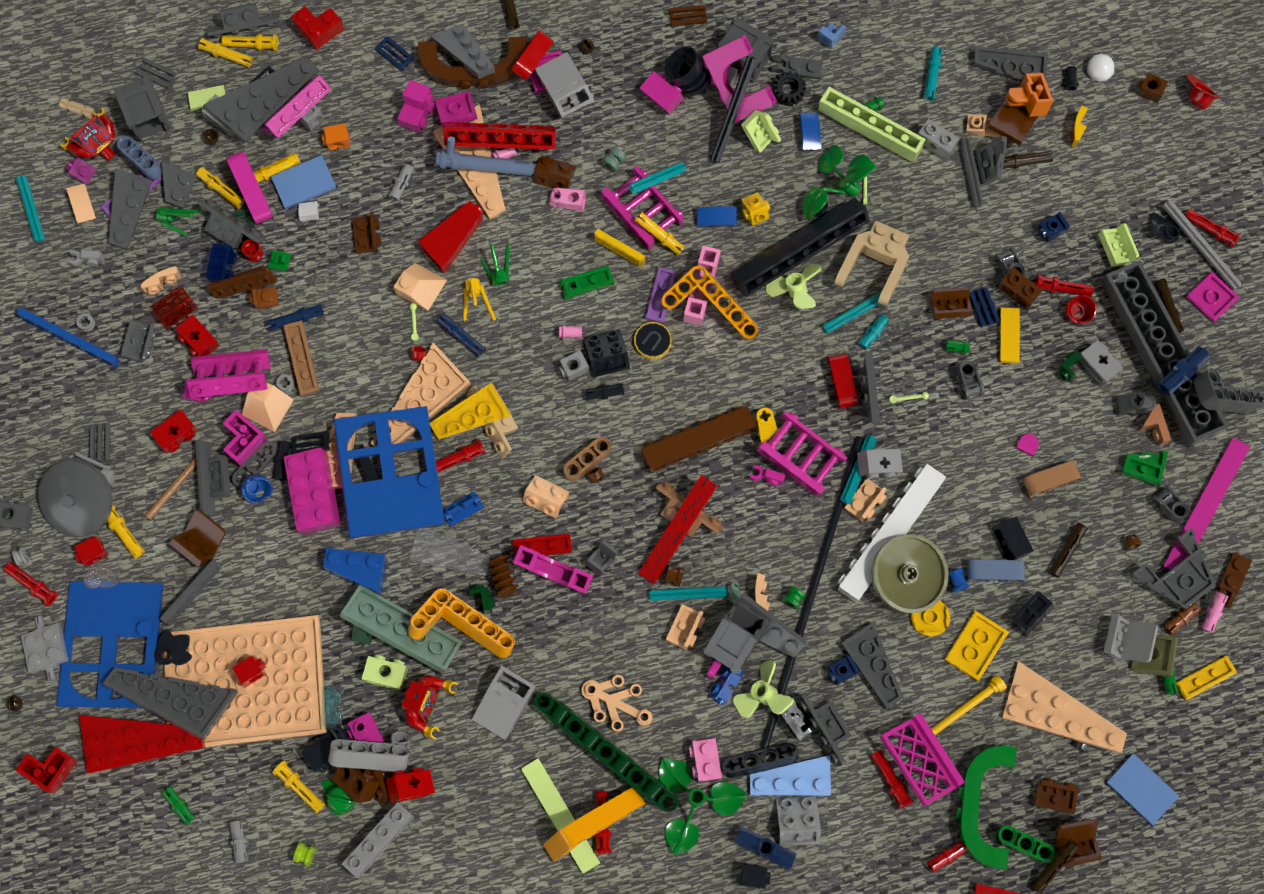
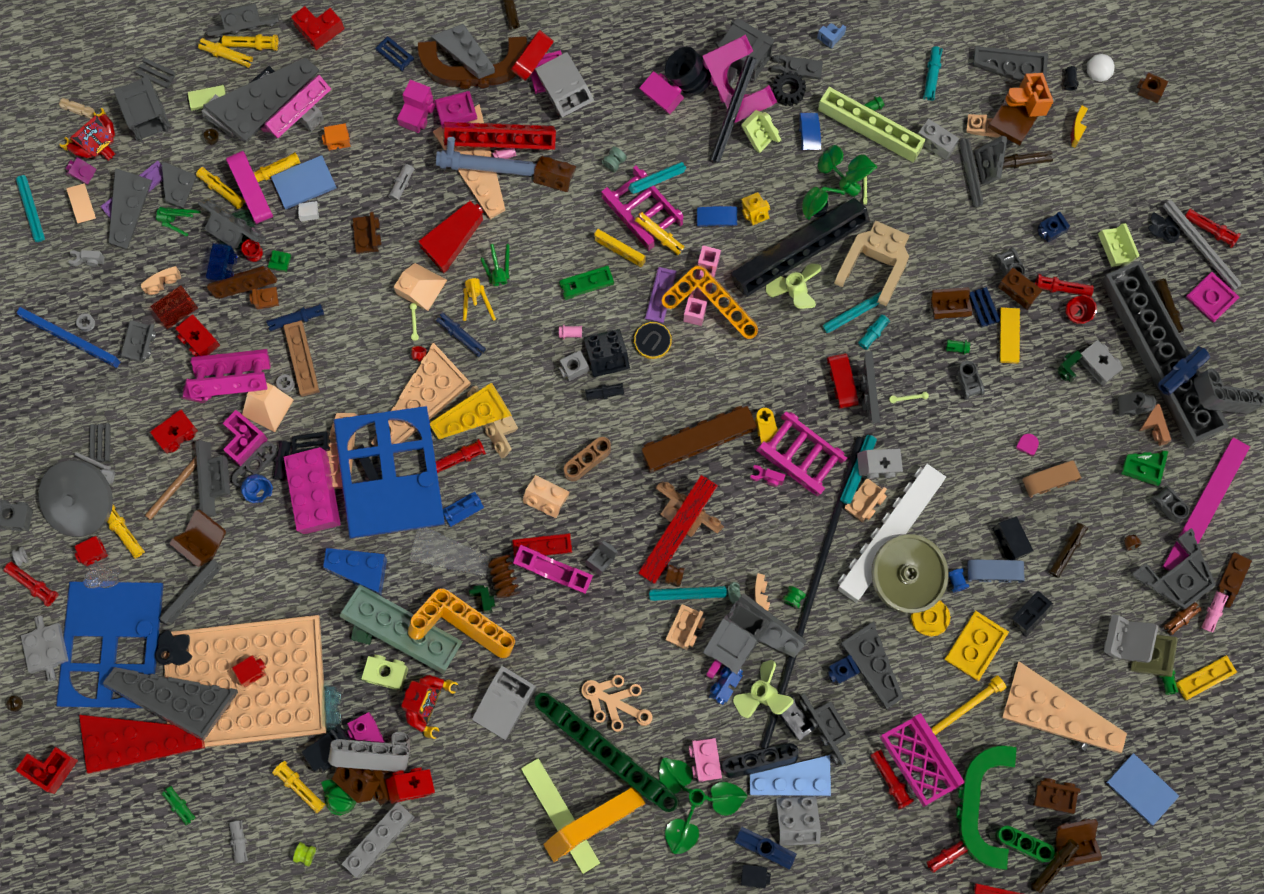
(139, 157): sand blue beam -> none
(568, 199): bright pink leg -> none
(583, 47): dark brown hinge -> none
(595, 474): reddish brown hinge -> none
(603, 836): red pin -> none
(673, 15): reddish brown tile -> none
(1200, 93): red piece -> none

